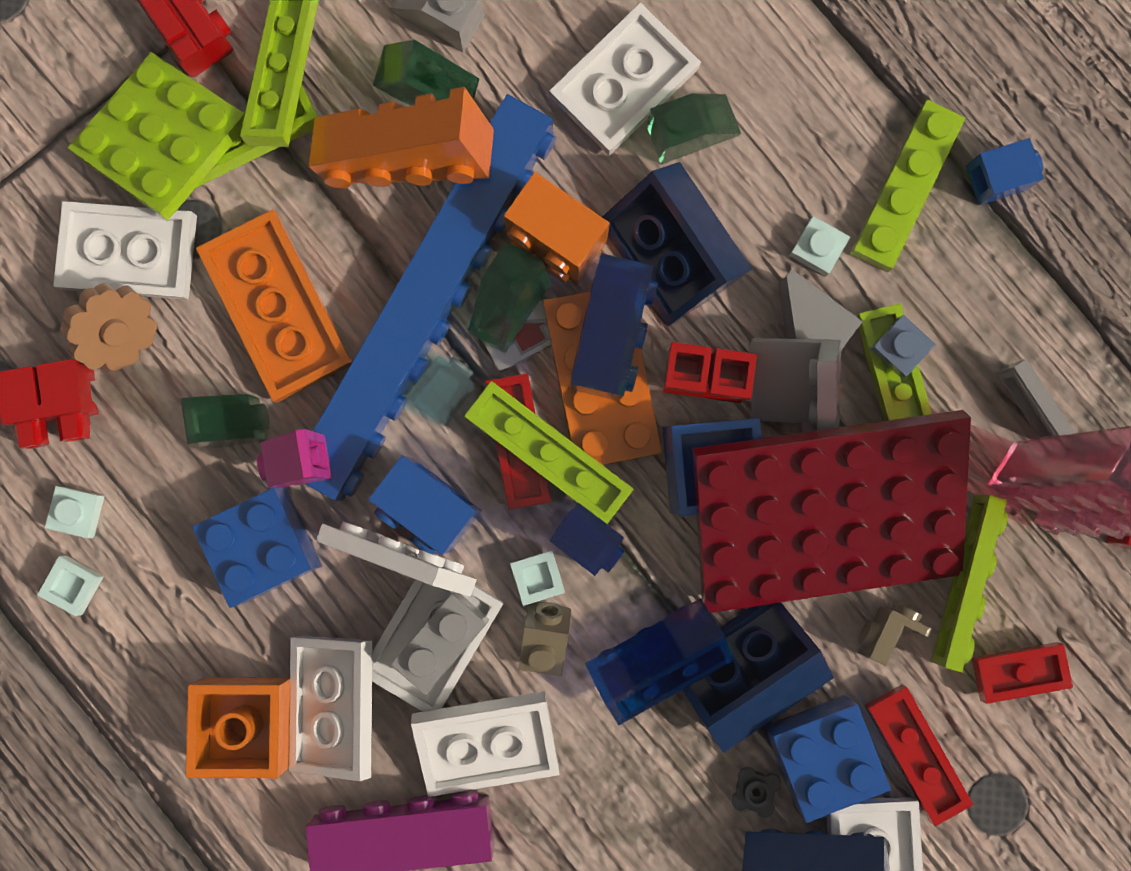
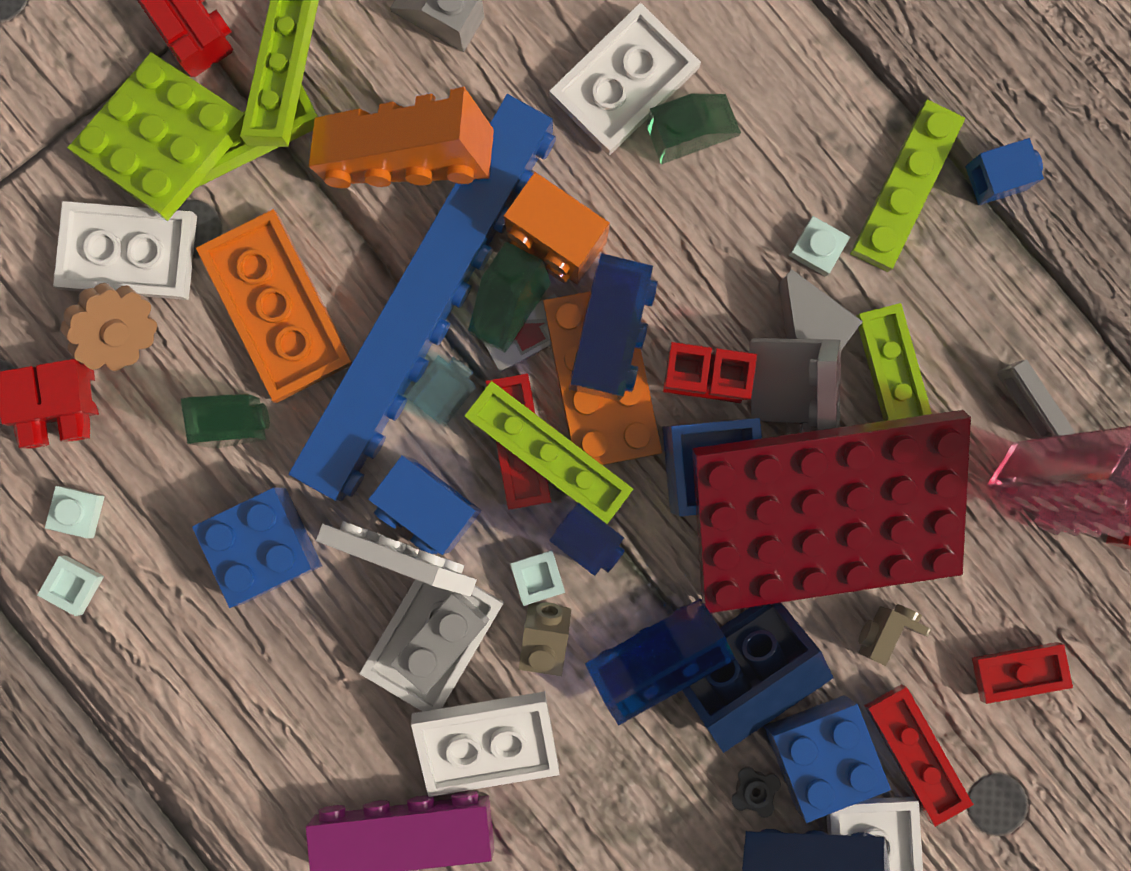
(238, 727): orange brick -> none
(294, 459): dark pink slope -> none
(330, 707): white plate -> none
(415, 70): clear green slope -> none
(678, 233): dark blue slope -> none
(902, 346): sand blue plate -> none
(966, 598): lime plate -> none

